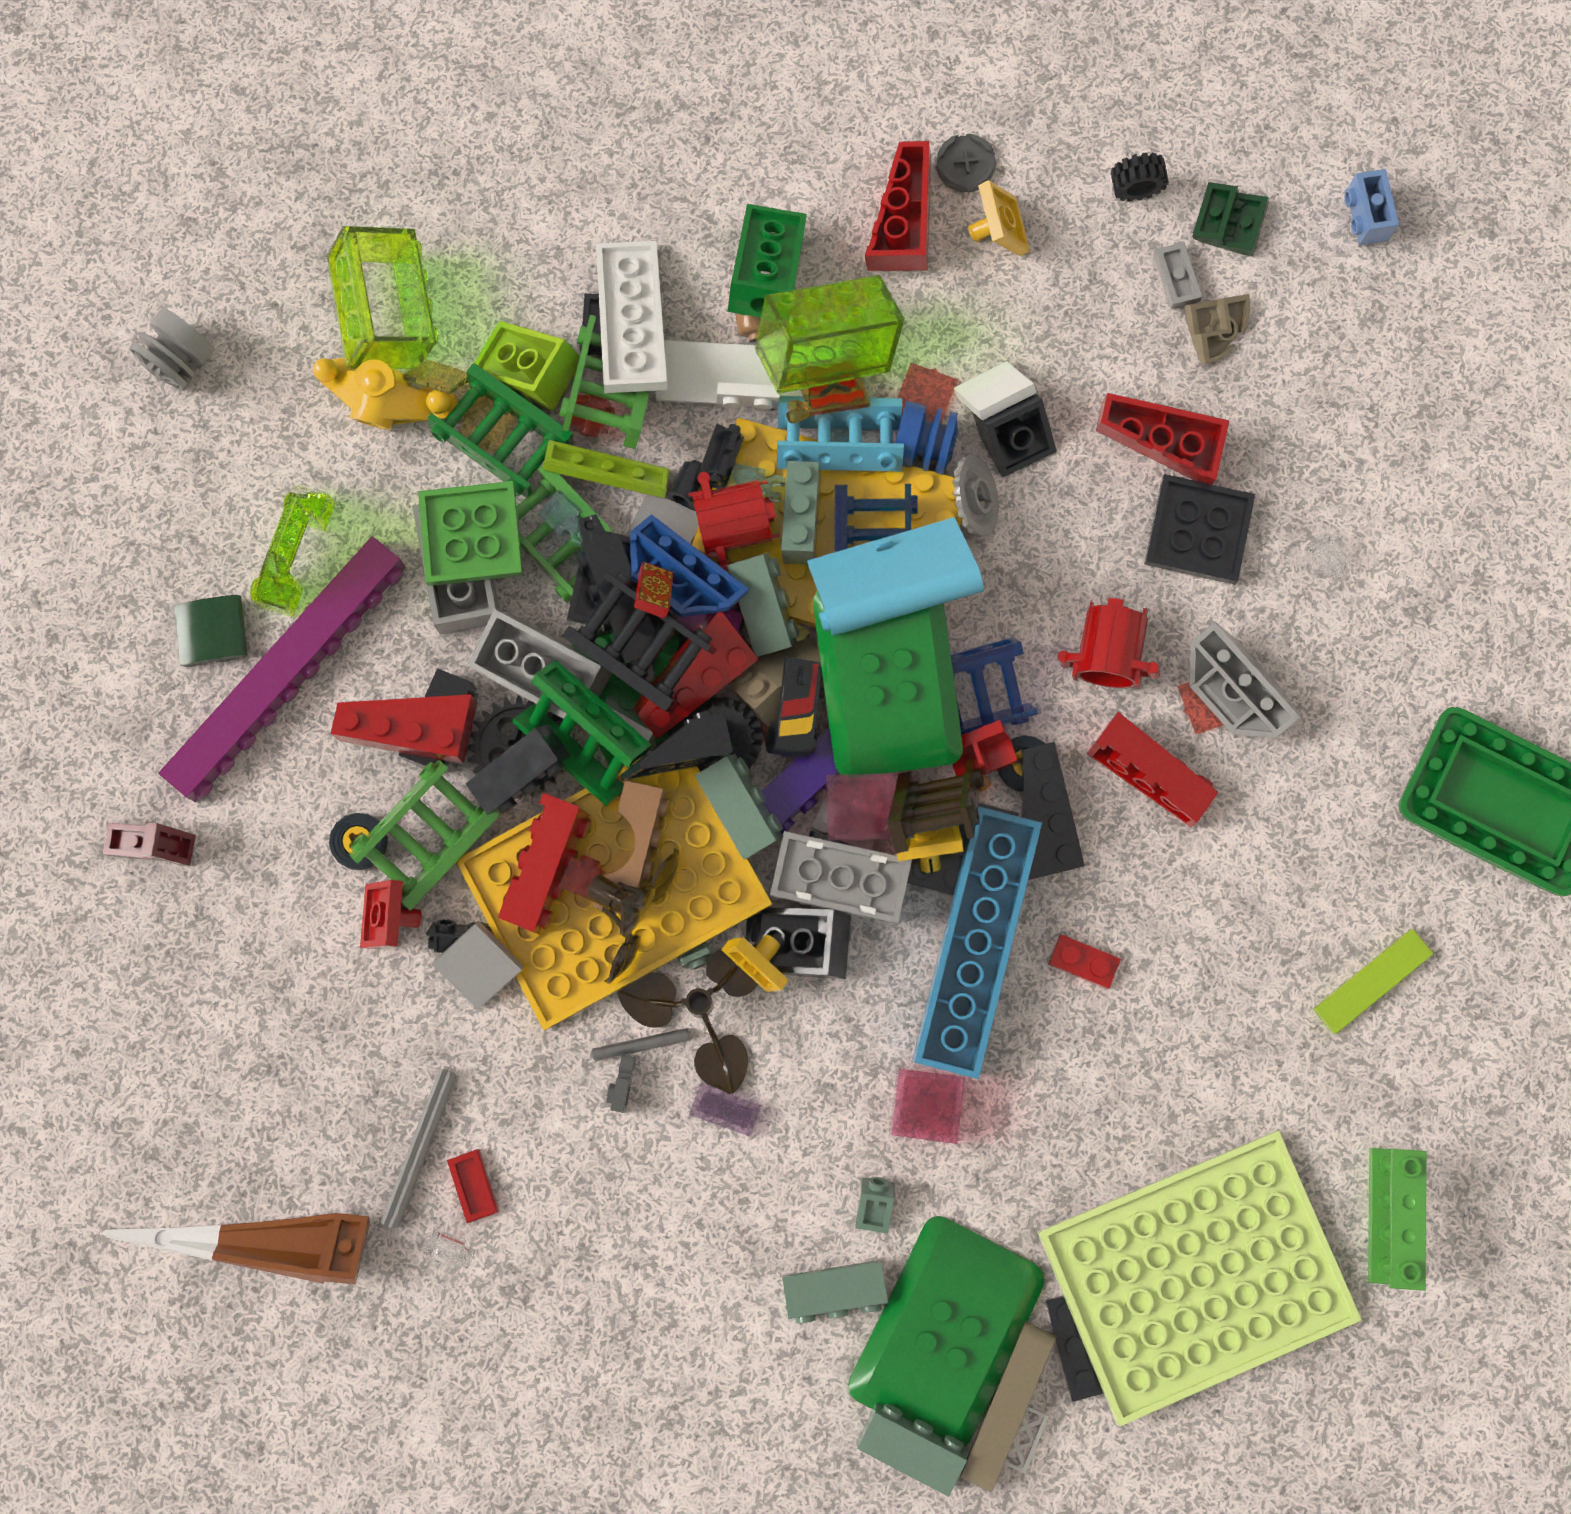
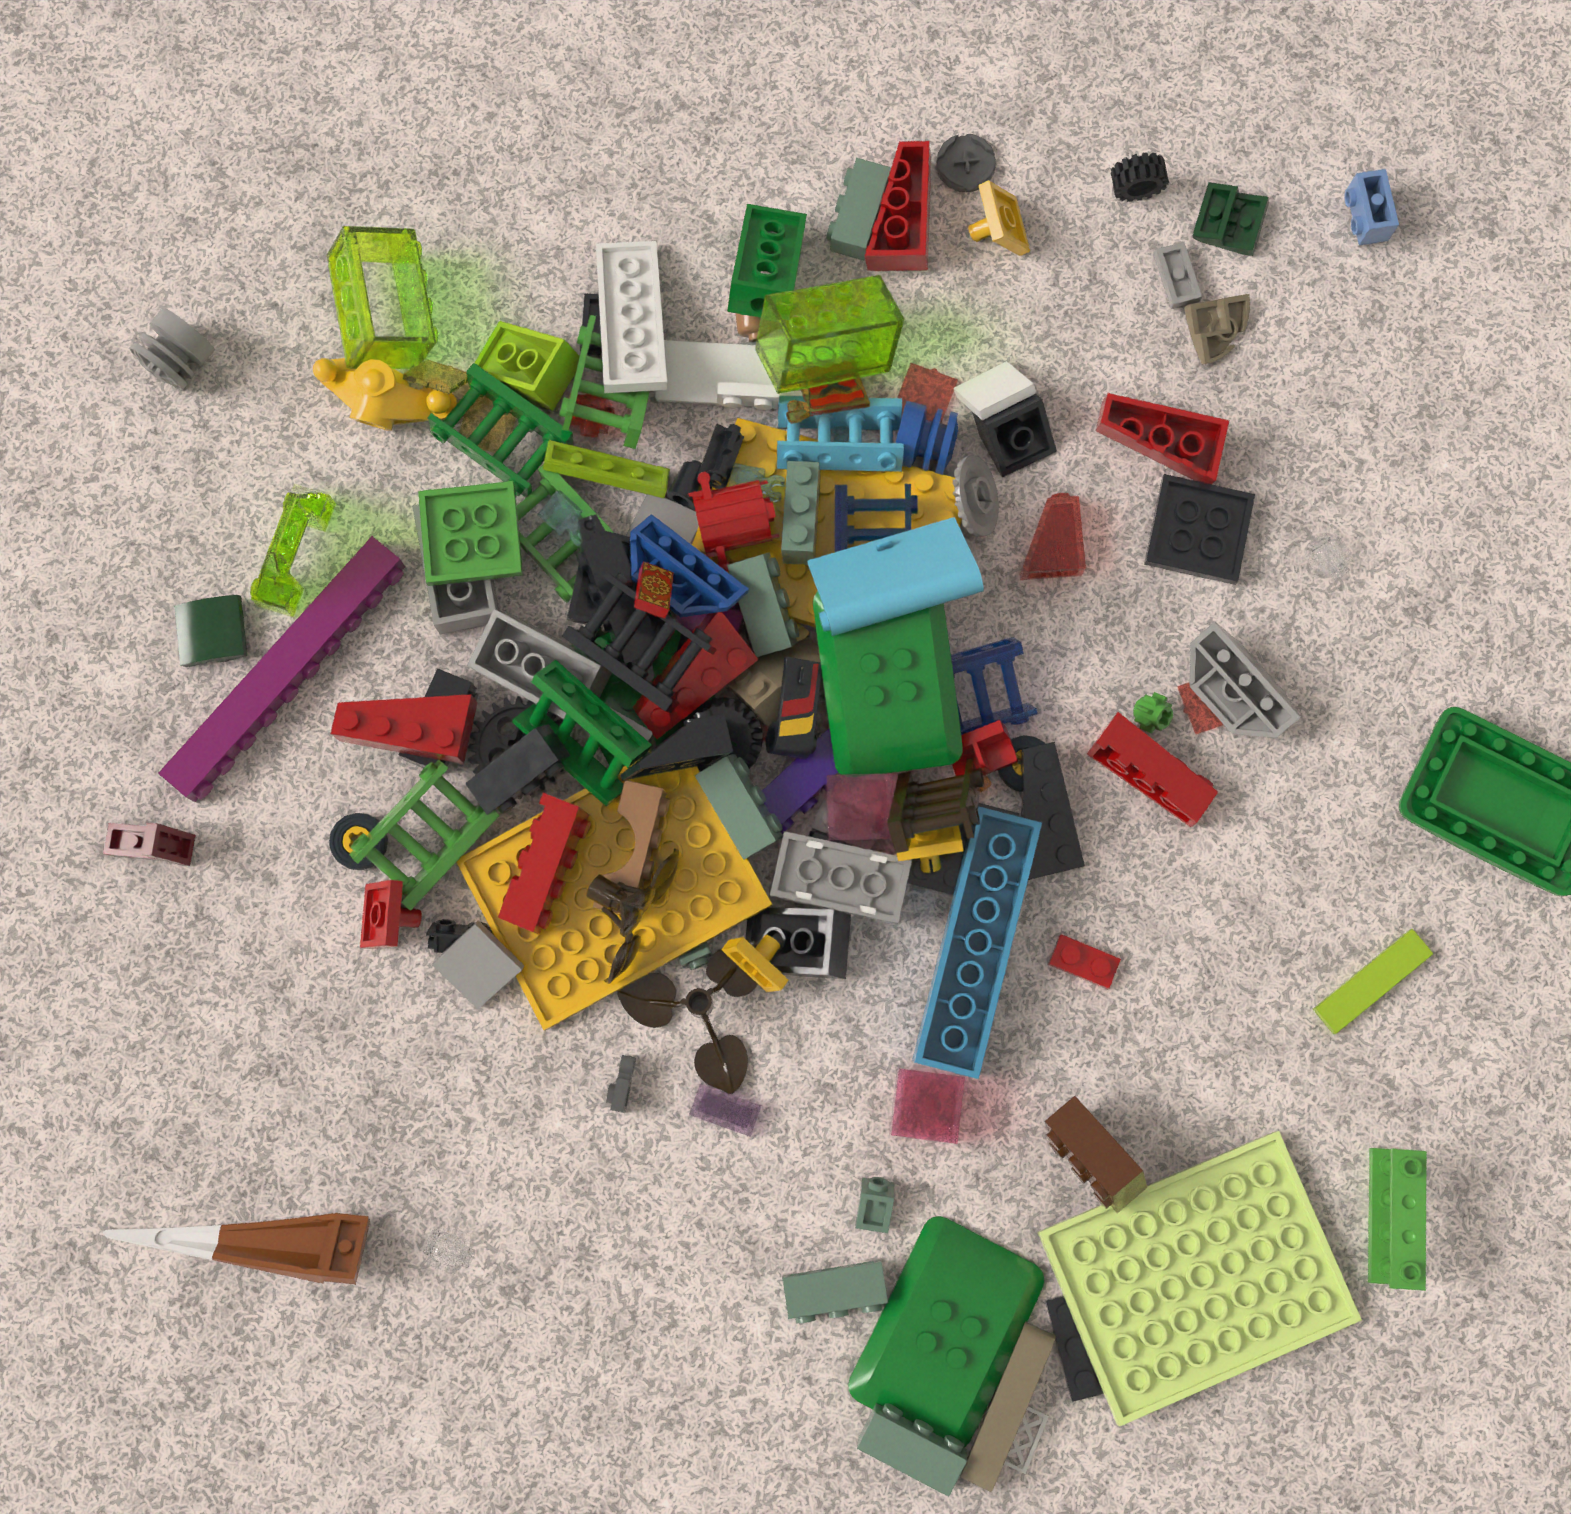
(418, 1148): light grey axle -> none
(473, 1186): red tile -> none
(580, 875): clear red brick -> none
(640, 1044): flat silver bar -> none
(858, 208): none -> sand green brick
(1057, 541): none -> clear red slope
(1095, 1155): none -> reddish brown brick
(1111, 647): red container -> none
(1153, 712): none -> bright green gear

